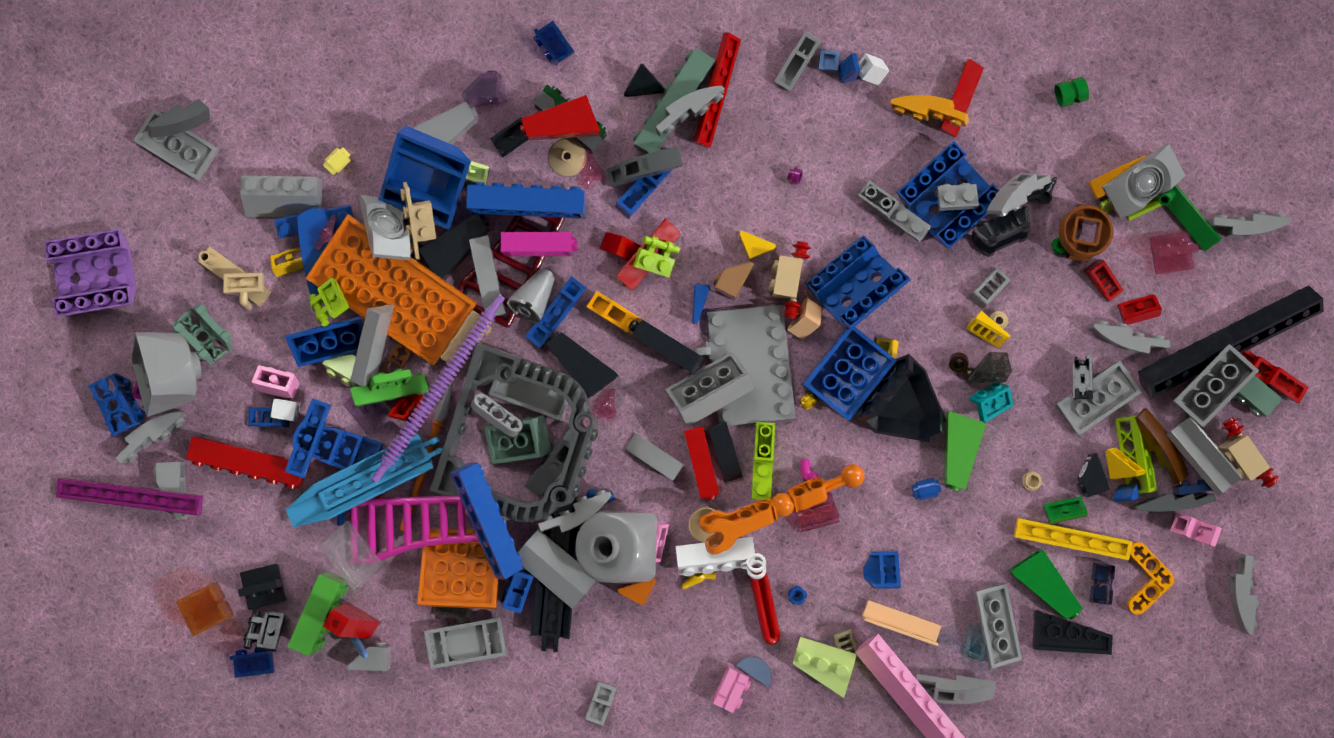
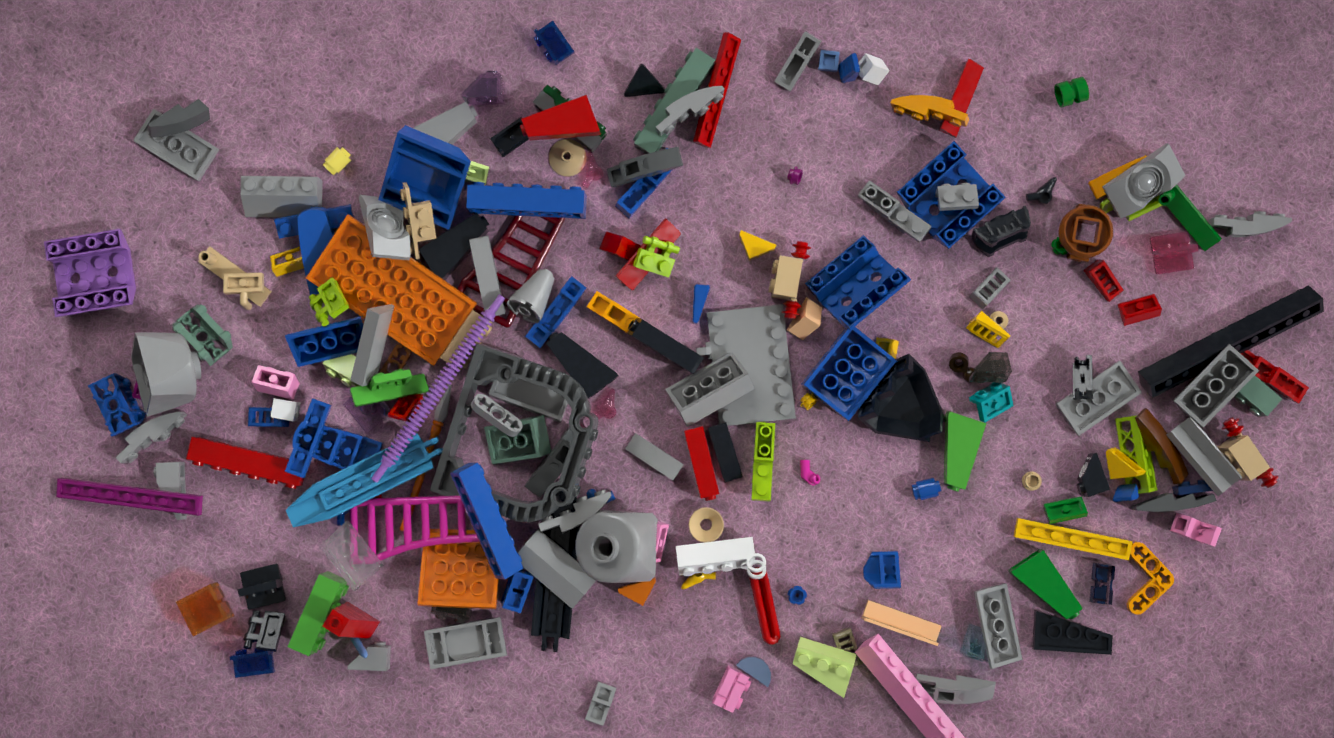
(326, 233): clear pink animal -> none
(538, 243): dark pink window -> none
(732, 279): medium nougat slope -> none
(732, 525): orange piece -> none
(819, 515): clear pink bracket -> none
(1015, 192): light grey slope -> none
(1122, 338): light grey slope -> none
(1243, 602): light grey slope -> none

